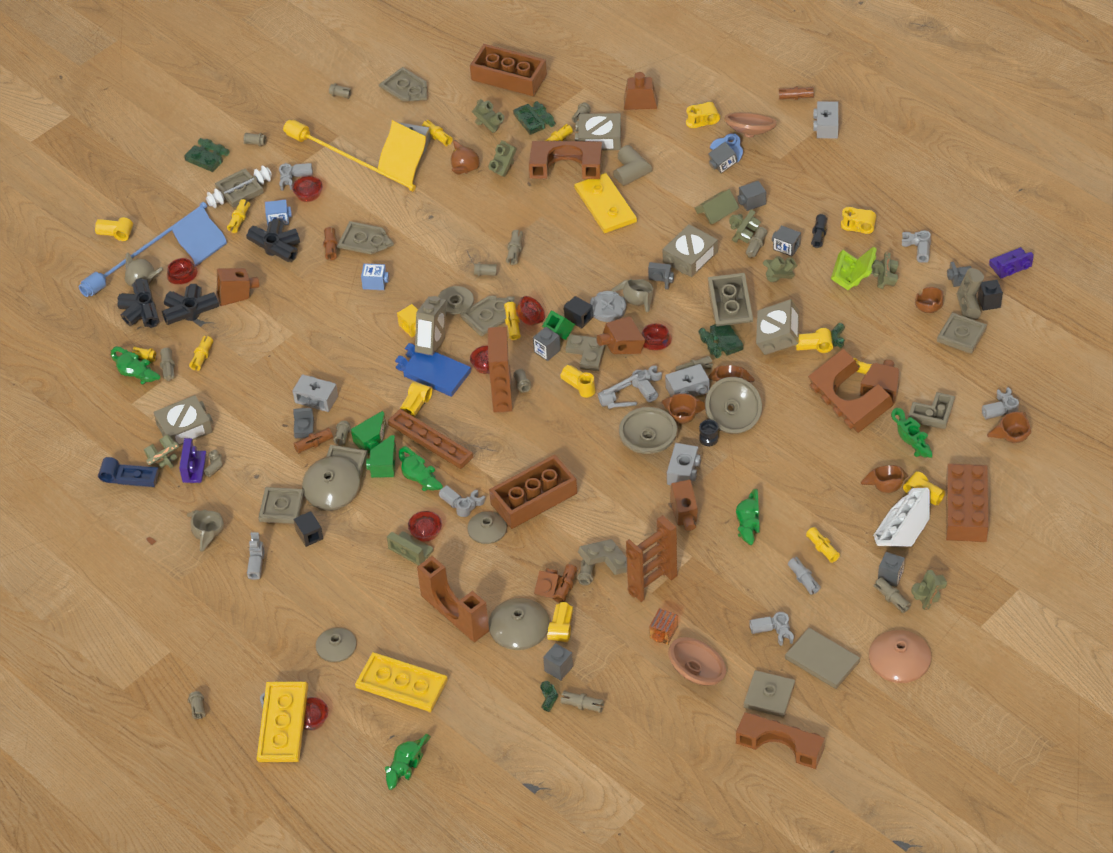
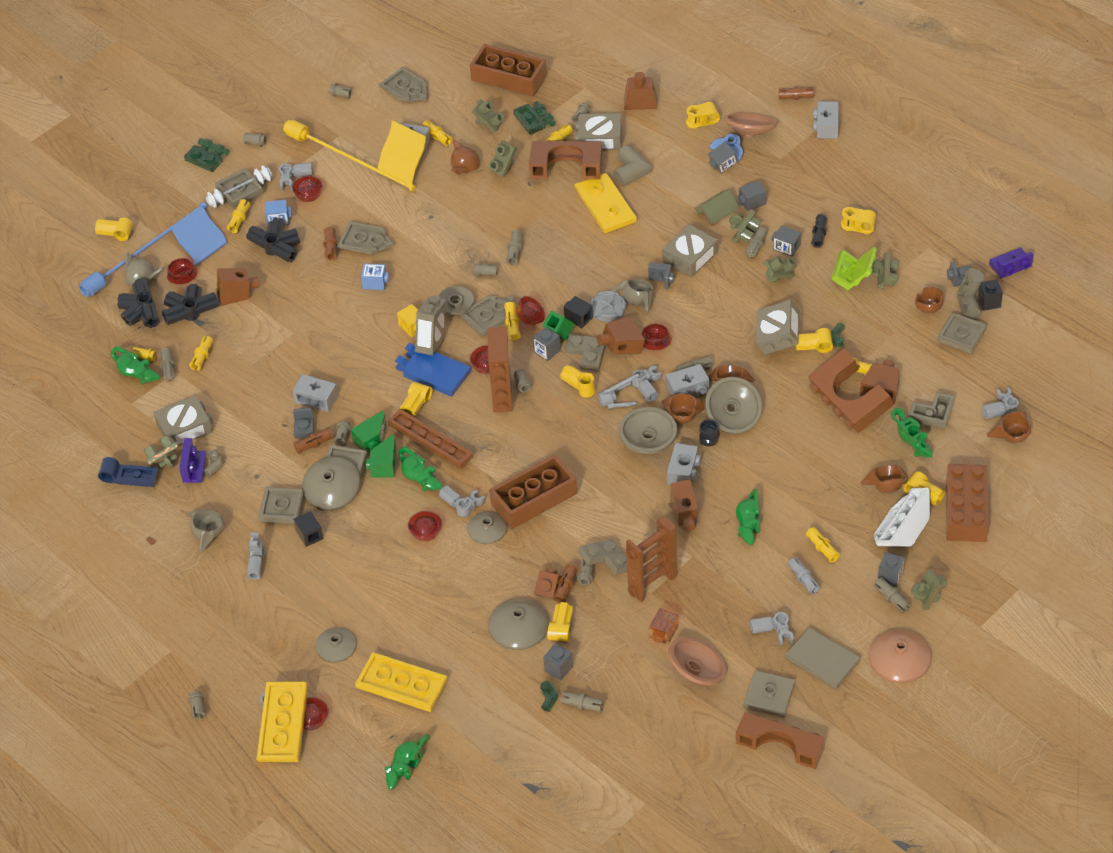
(409, 547): olive panel -> none
(466, 614): dark orange arch -> none
(726, 339): clear green plate -> none
(729, 299): dark tan slope -> none
(921, 240): light grey bar -> none

